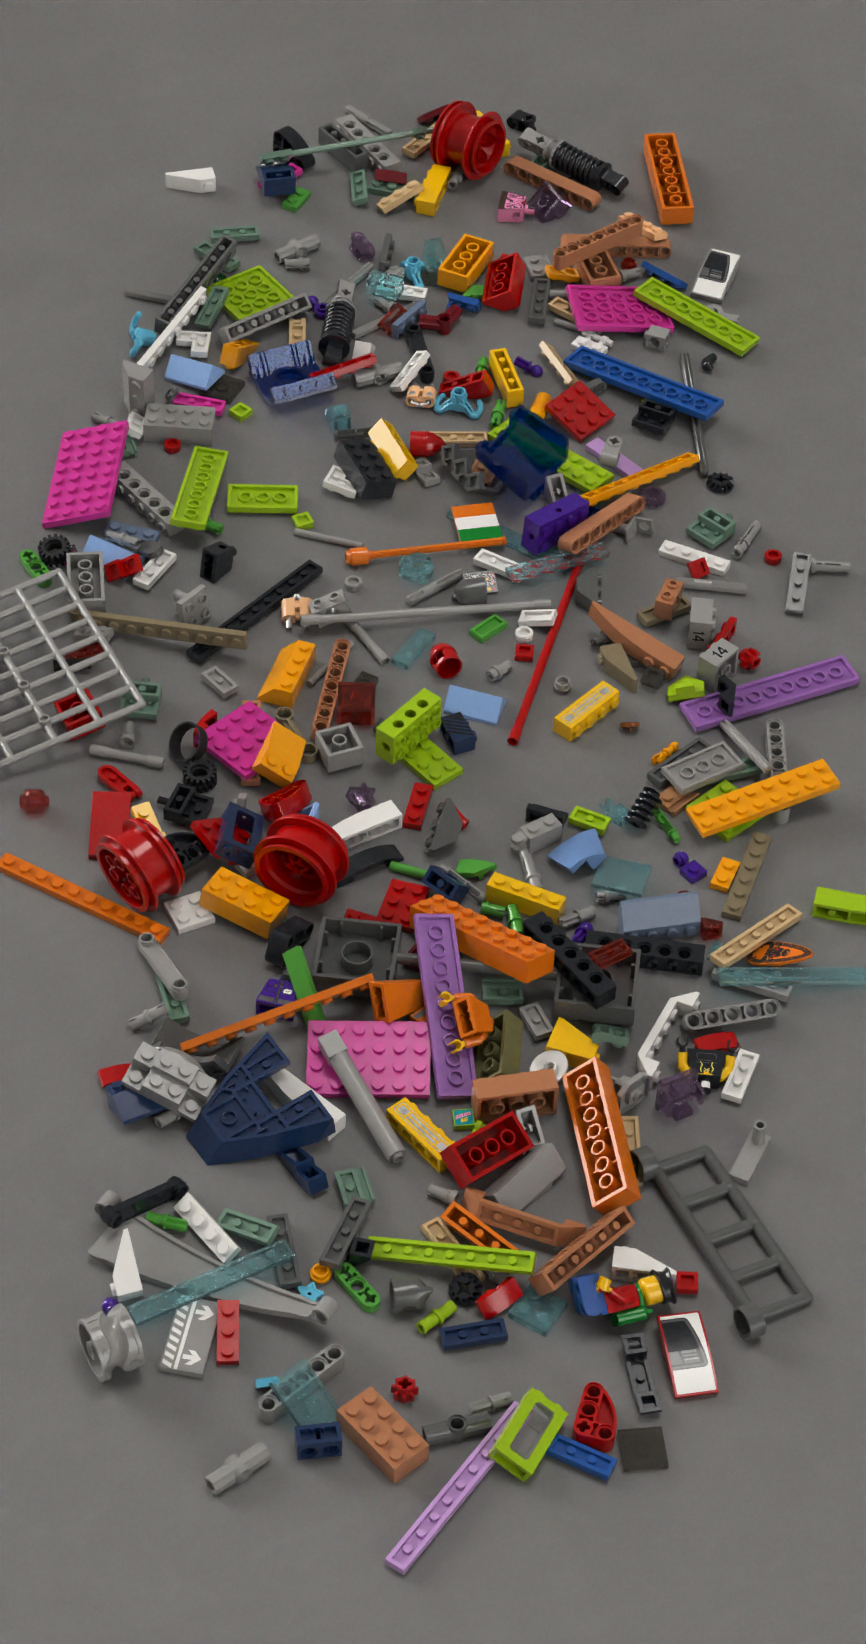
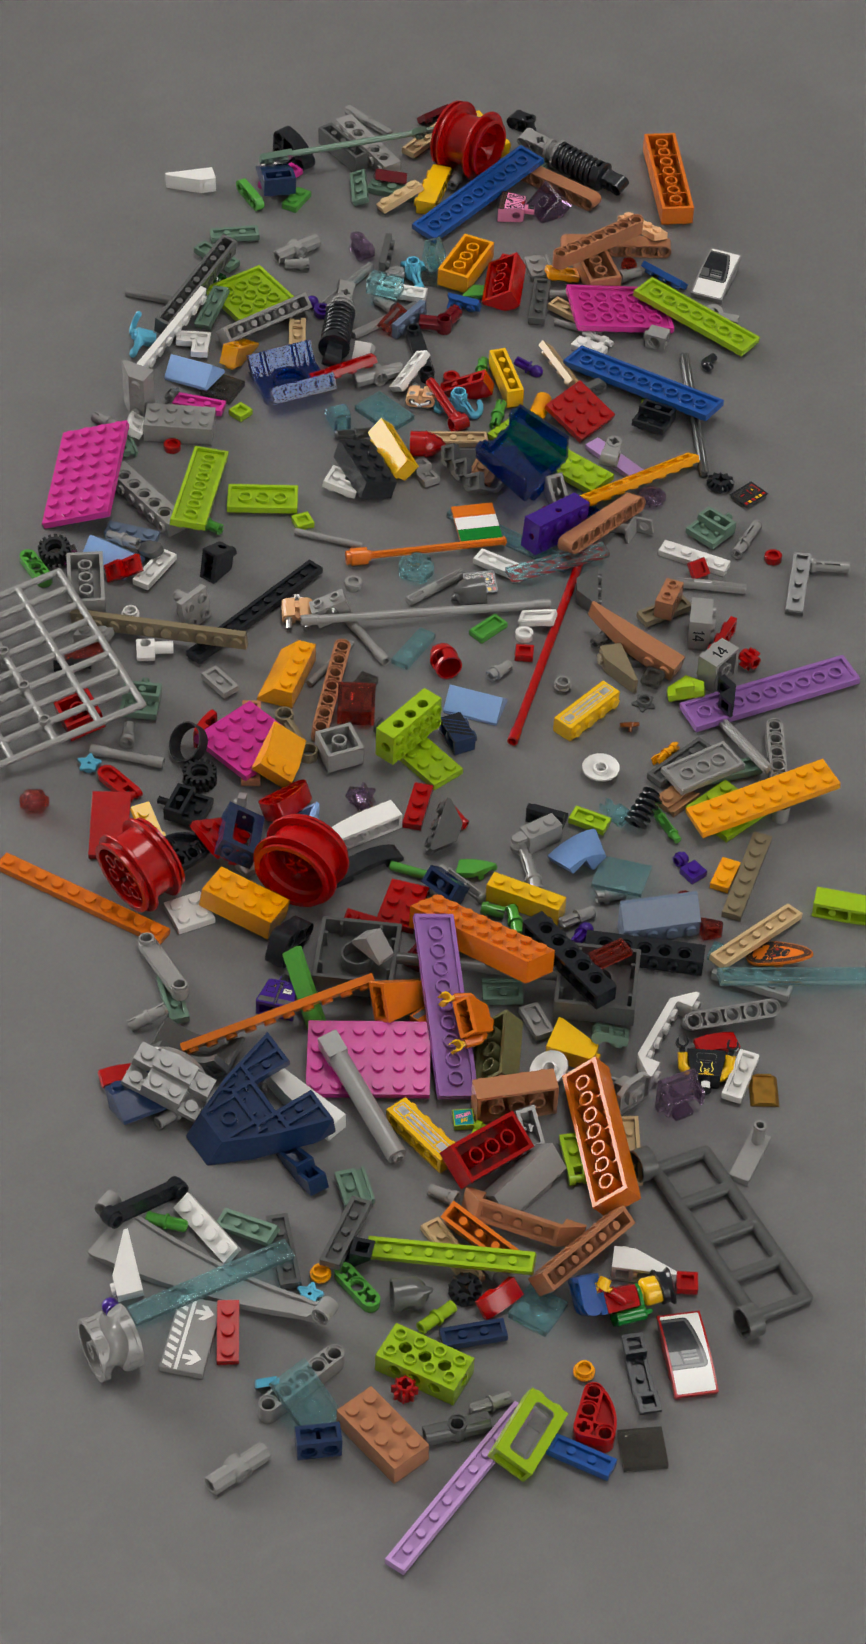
(89, 768): none -> medium azure plate
(130, 610): none -> white plate
(149, 647): none -> white piece
(250, 194): none -> bright green beam
(374, 945): none -> light grey slope
(381, 406): none -> clear light blue tile
(433, 1365): none -> lime brick
(457, 421): none -> red axle
(478, 193): none -> blue plate
(572, 1158): none -> lime plate
(584, 1371): none -> light orange plate
(600, 767): none -> white dish
(647, 699): none -> dark grey plate
(747, 494): none -> piece
(763, 1091): none -> pearl gold piece

